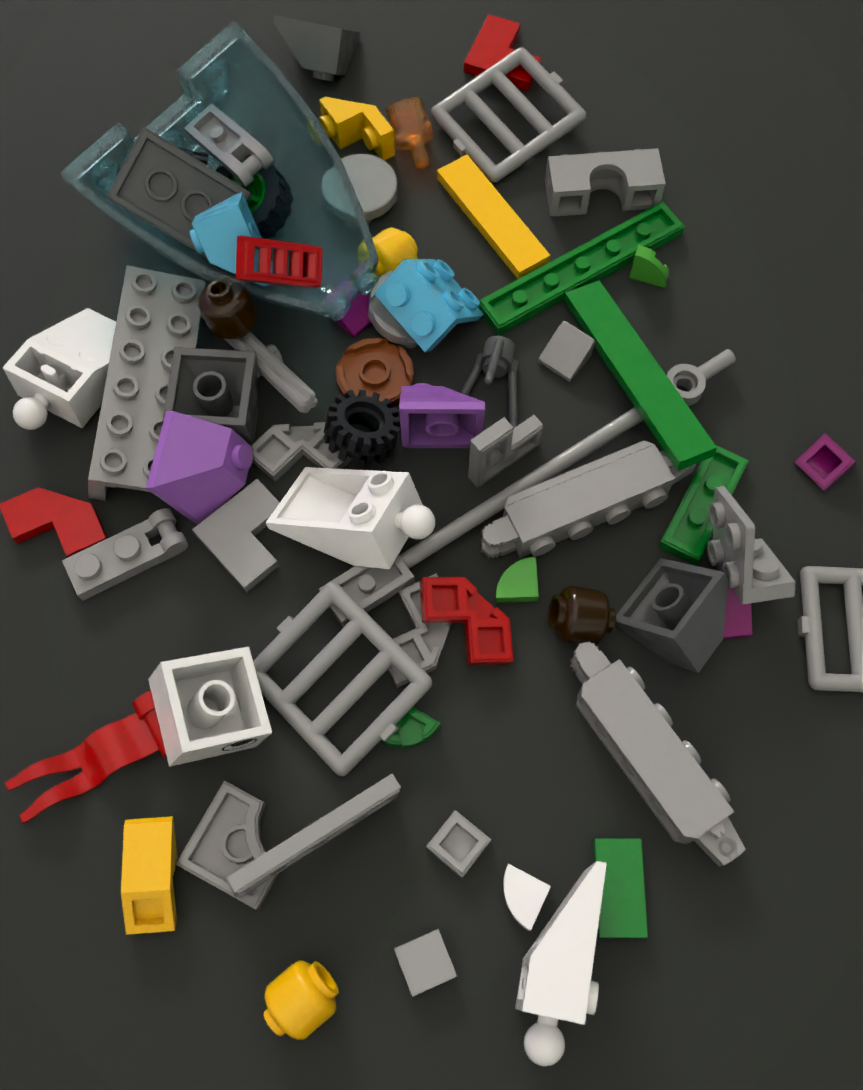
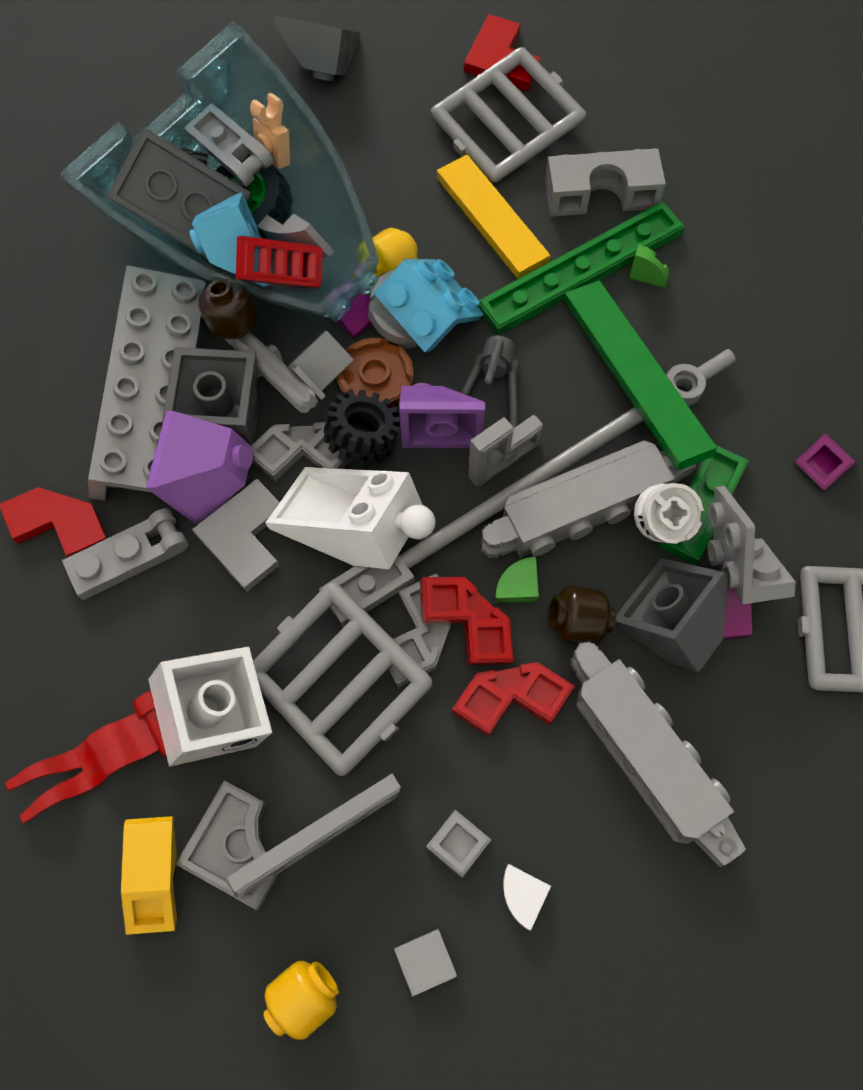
(62, 370): white slope -> none
(269, 129): none -> light nougat plate
(295, 231): none -> light grey slope
(321, 363): none -> light grey bracket
(352, 121): yellow slope -> none
(373, 183): light grey tile -> none
(411, 128): clear orange piece -> none
(414, 730): green tile -> none
(528, 686): none -> red tile
(559, 968): white slope -> none
(567, 351): light grey slope -> none
(623, 890): green tile -> none
(669, 512): none -> white wheel

